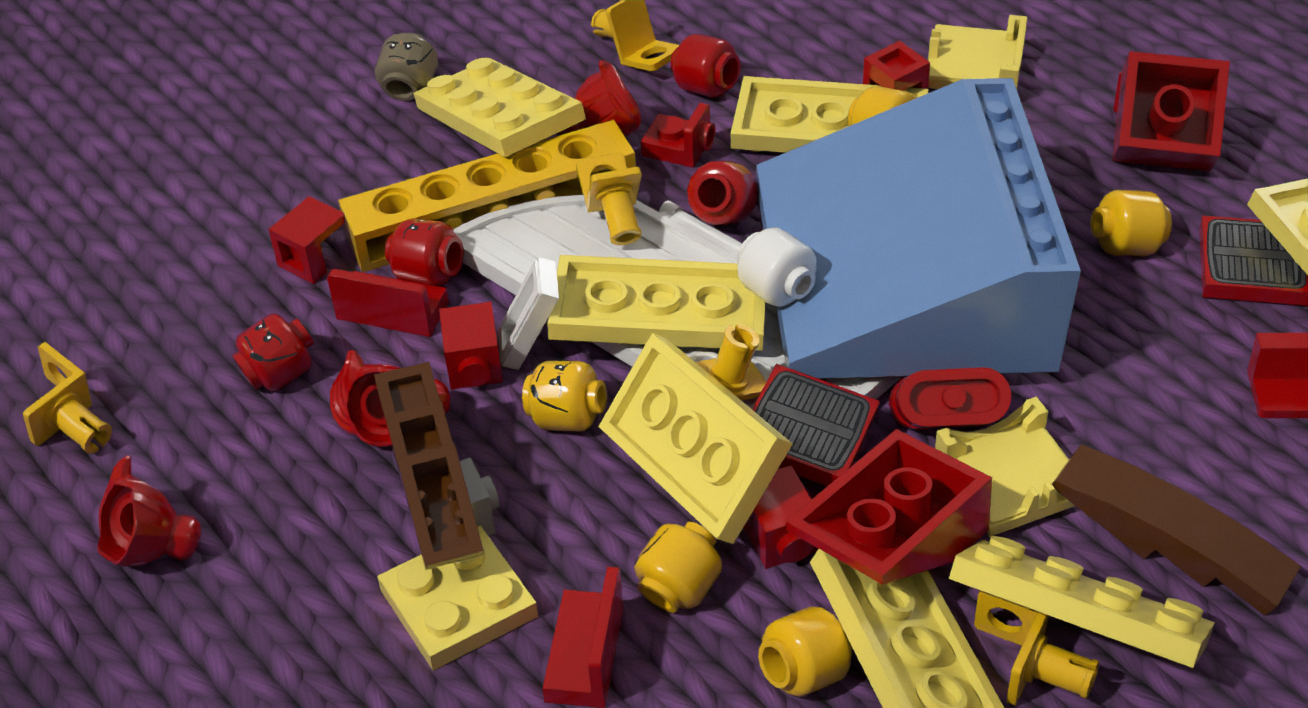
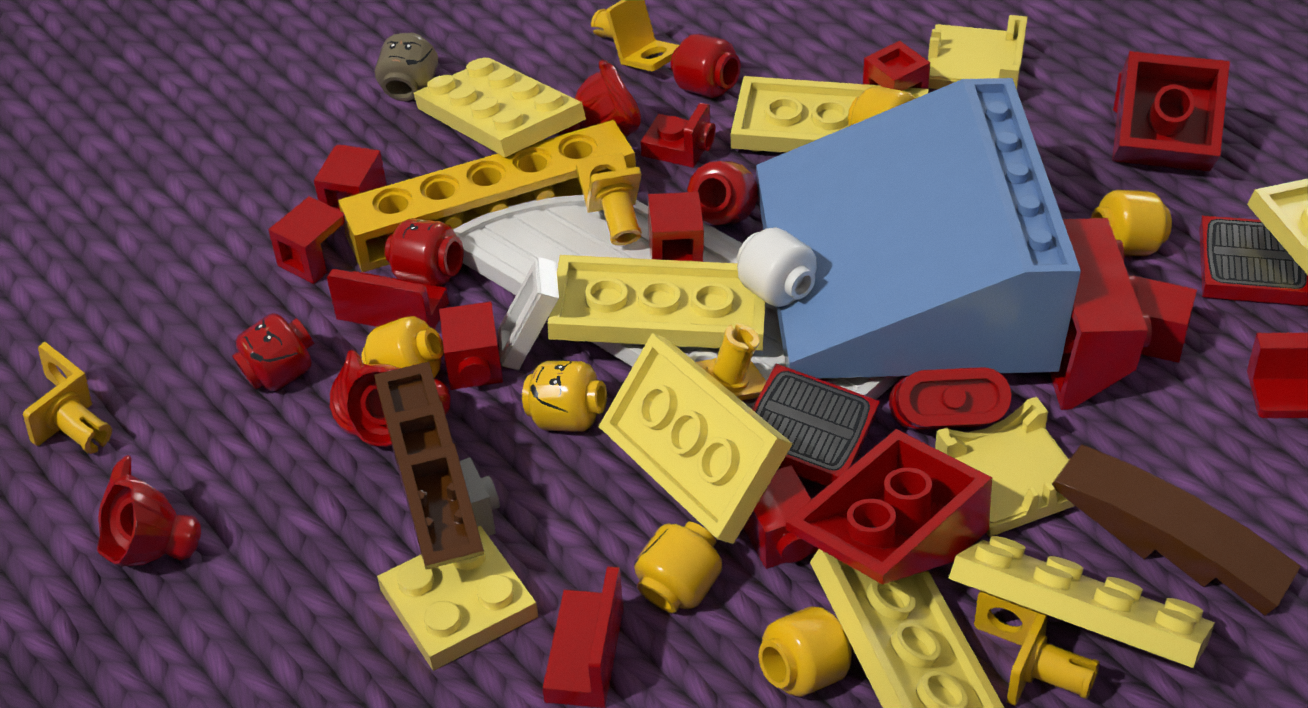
(349, 173): none -> red panel
(404, 344): none -> yellow head
(675, 226): none -> red brick
(1105, 320): none -> red slope
(1170, 314): none -> red brick

